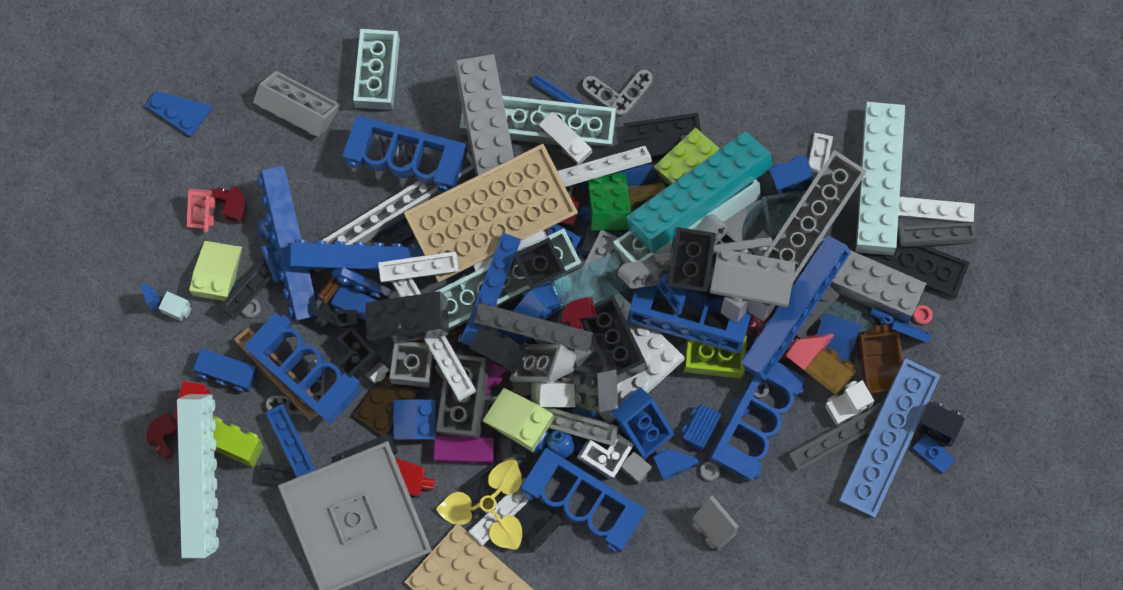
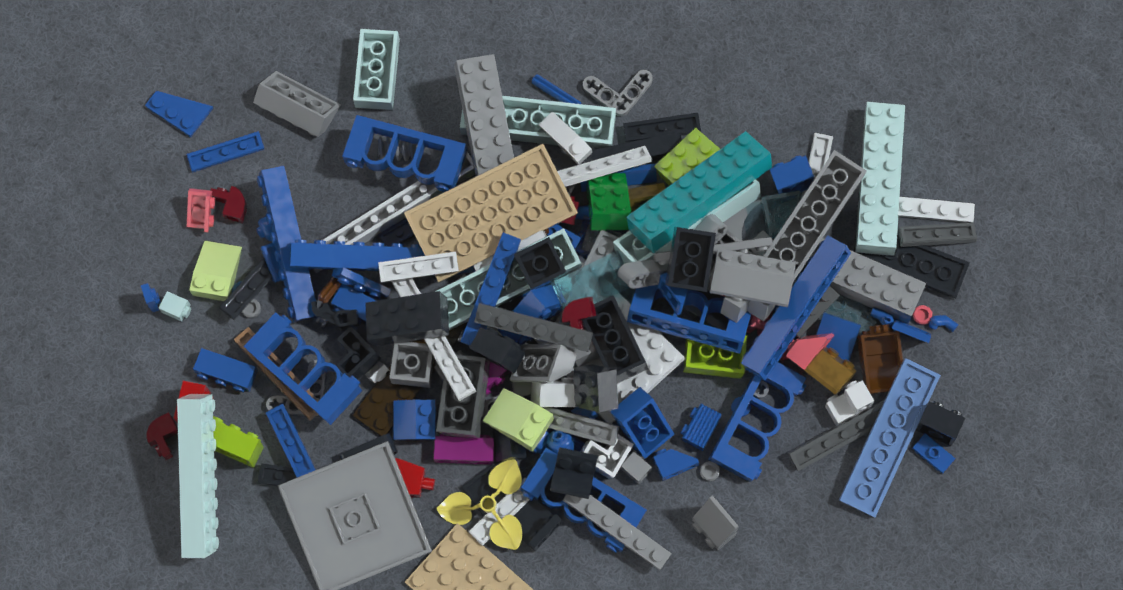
(225, 151): none -> blue tile
(574, 473): none -> black bracket
(620, 529): none -> light grey plate
(942, 320): none -> blue arm

